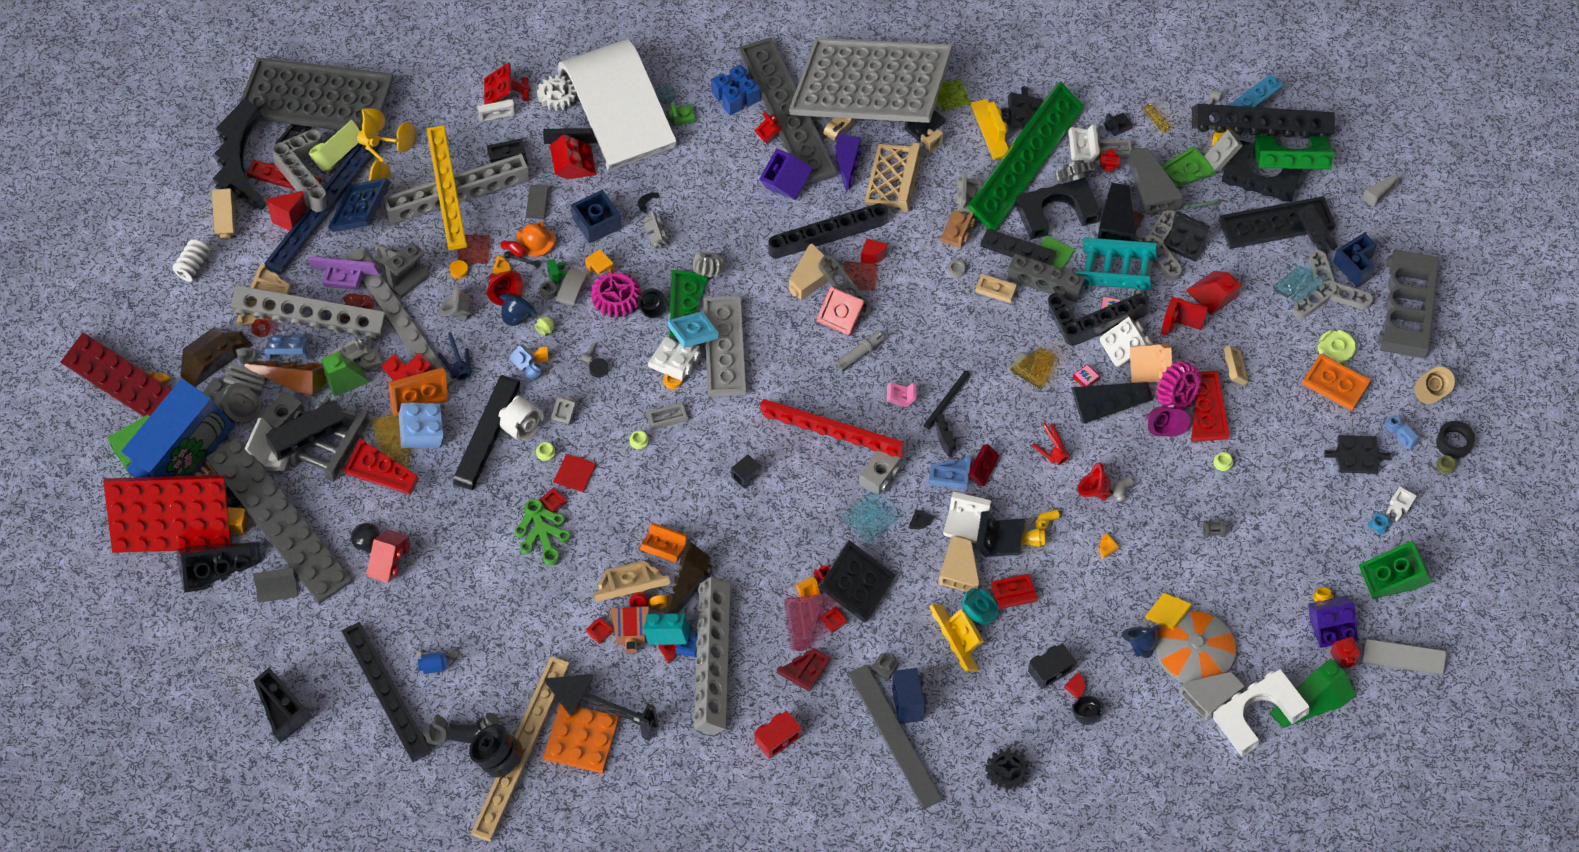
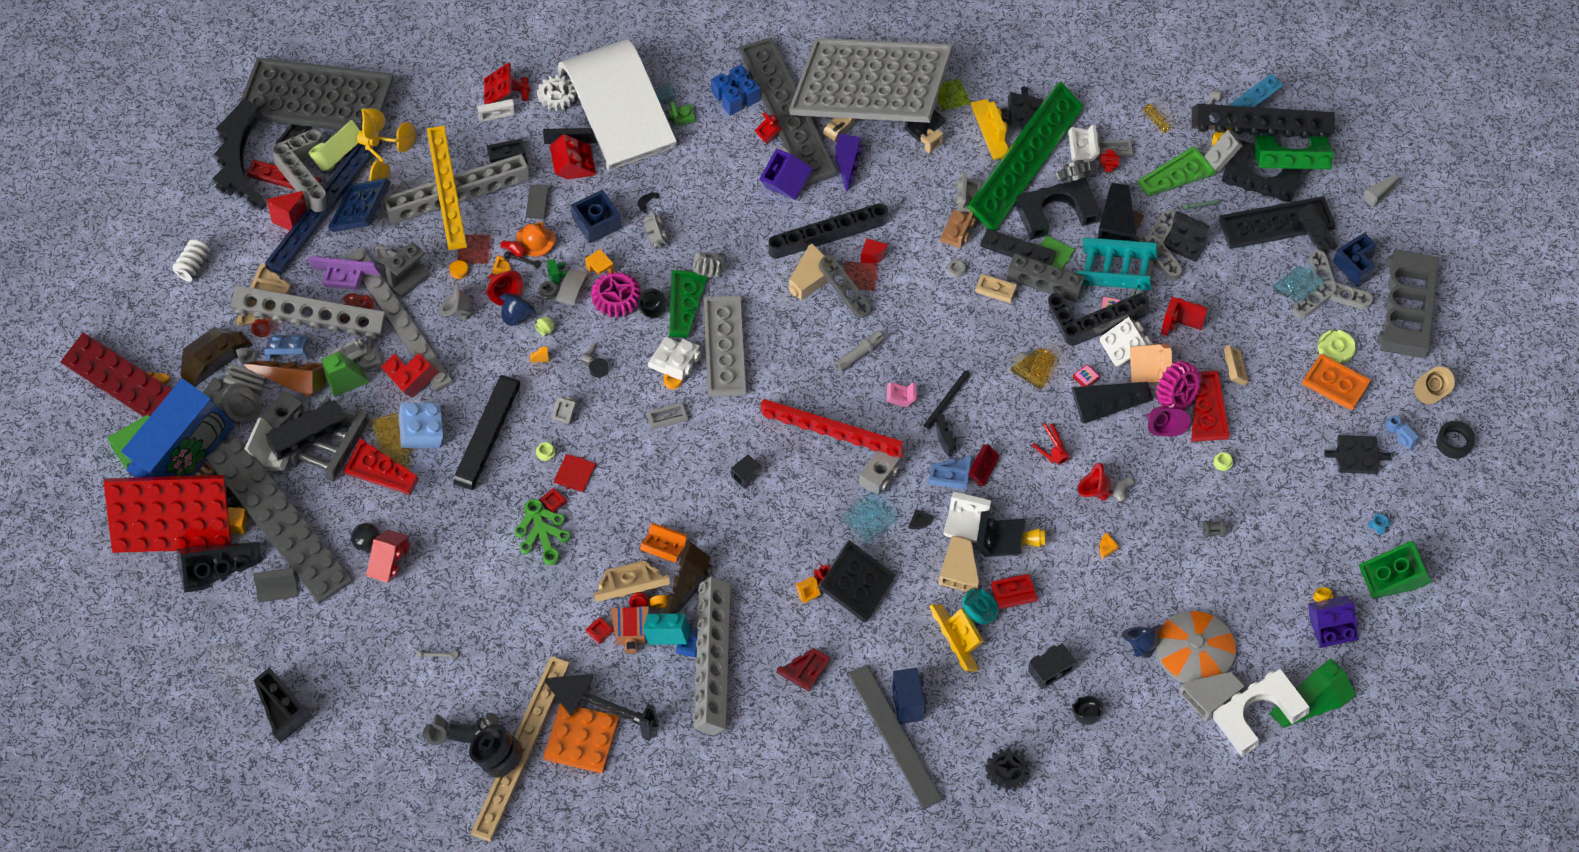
(224, 213): tan slope -> none
(386, 692): black plate -> none
(419, 388): orange plate -> none
(432, 662): blue brick -> none
(461, 369): dark blue plant -> none
(520, 418): white brick -> none
(523, 358): medium blue plate -> none
(638, 440): yellowish green plate -> none
(668, 652): red tile -> none
(693, 329): medium azure plate -> none
(777, 734): red brick -> none
(802, 619): clear pink slope -> none
(833, 619): red tile -> none
(840, 310): plate -> none
(884, 666): dark grey tile -> none
(907, 182): tan fence -> none
(1045, 517): yellow arm -> none
(1076, 685): red tile -> none
(1117, 124): black bracket -> none
(1152, 182): dark grey slope -> none
(1168, 611): yellow piece -> none
(1215, 290): red slope -> none
(1345, 652): red brick -> none
(1401, 502): white plate -> none
(1404, 656): light grey slope -> none
(1446, 464): olive plate -> none

